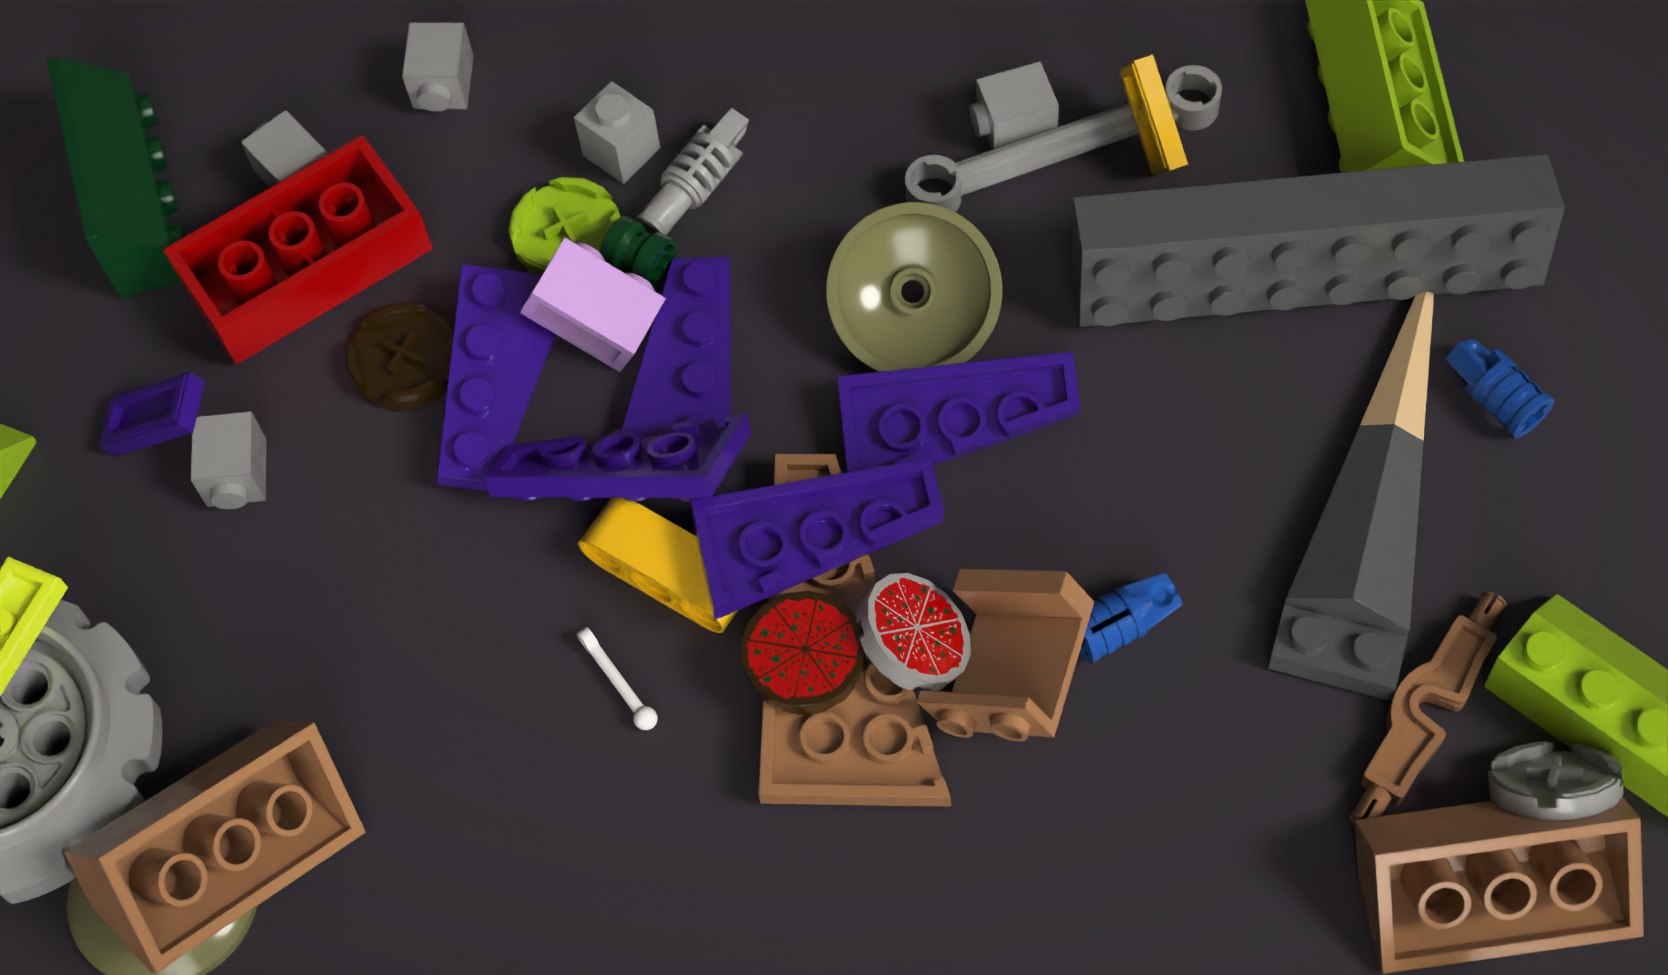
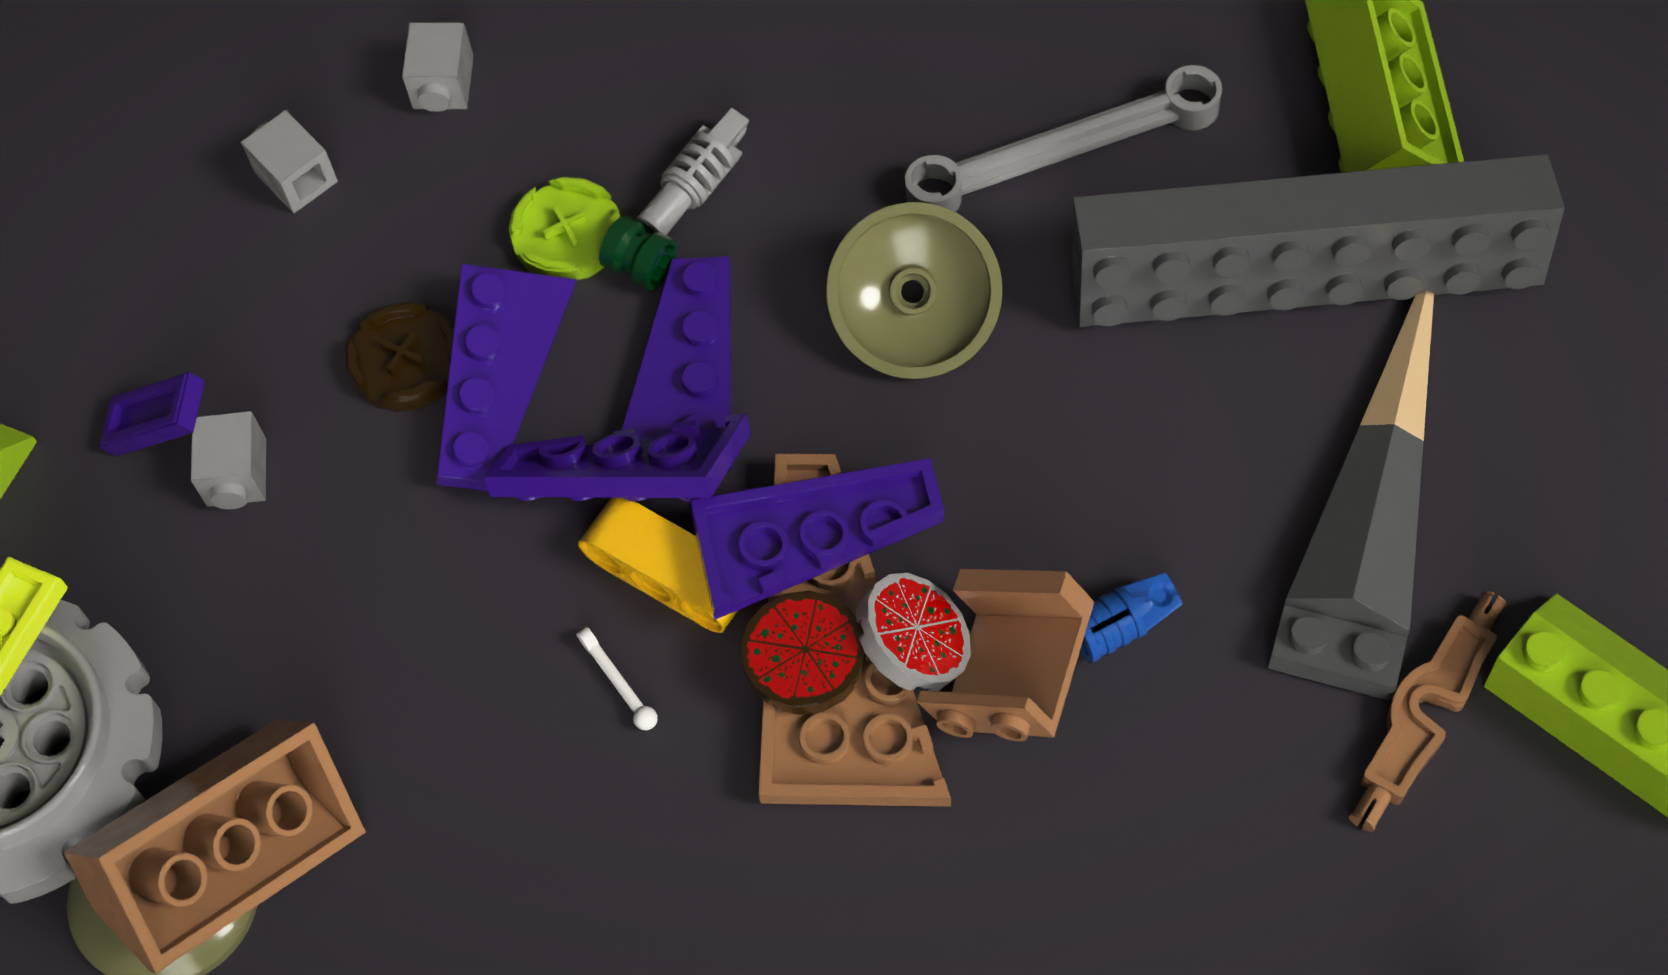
(117, 174): dark green slope -> none
(299, 249): red brick -> none
(593, 304): lavender brick -> none
(617, 132): light grey brick -> none
(952, 408): dark purple wing -> none
(1014, 105): light grey brick -> none
(1152, 115): yellow tile -> none
(1496, 883): medium nougat slope -> none
(1501, 387): blue hinge -> none
(1555, 784): light grey tile -> none

